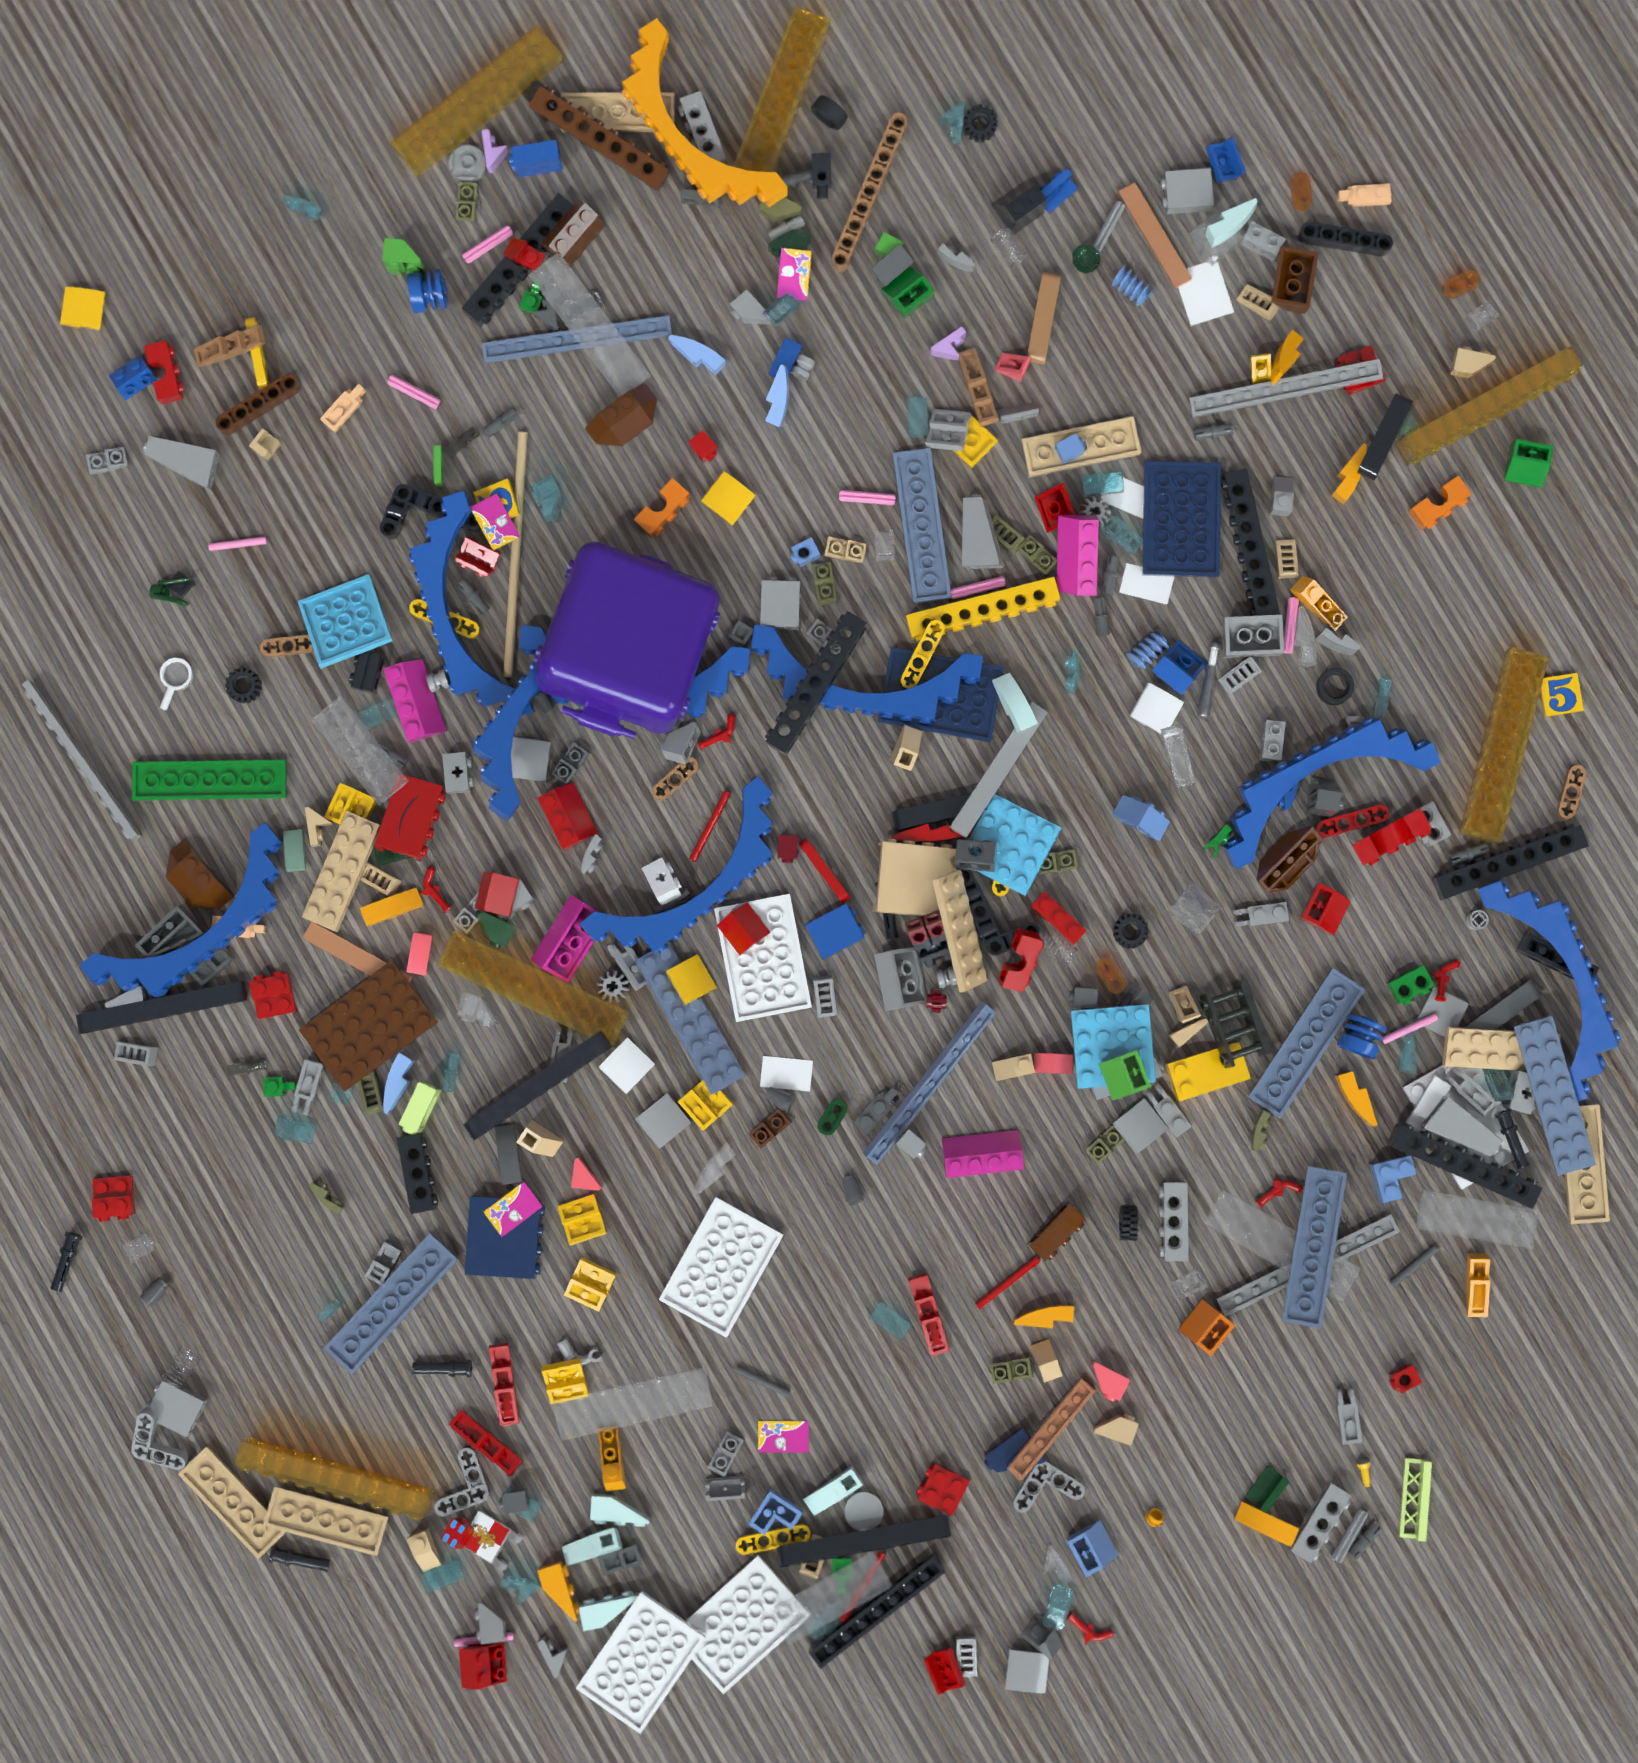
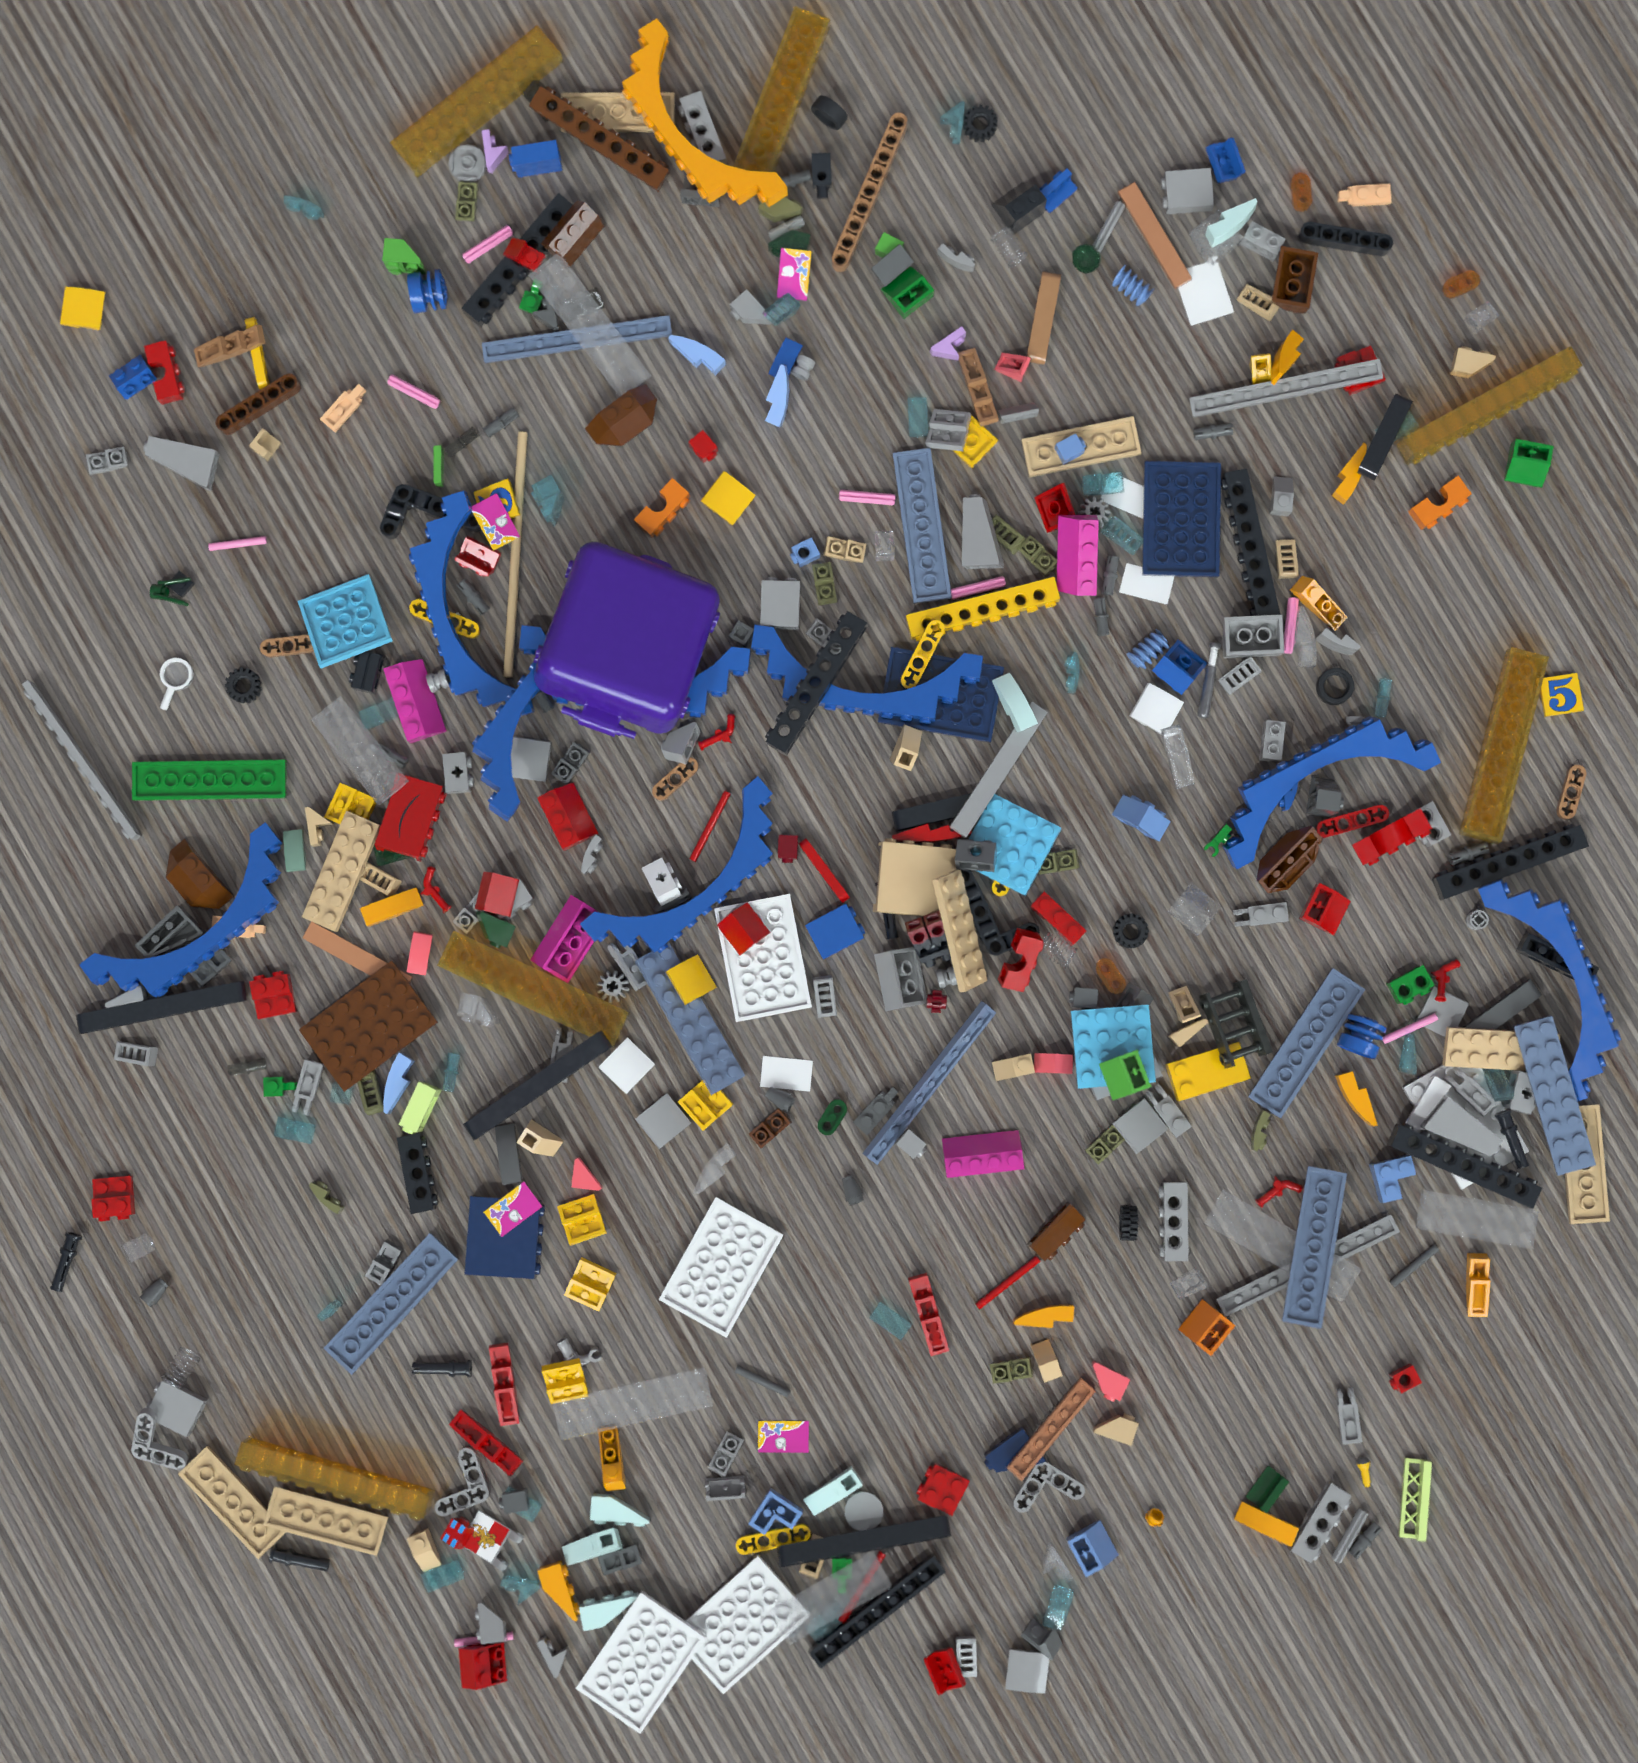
(1087, 1629): red piece -> none

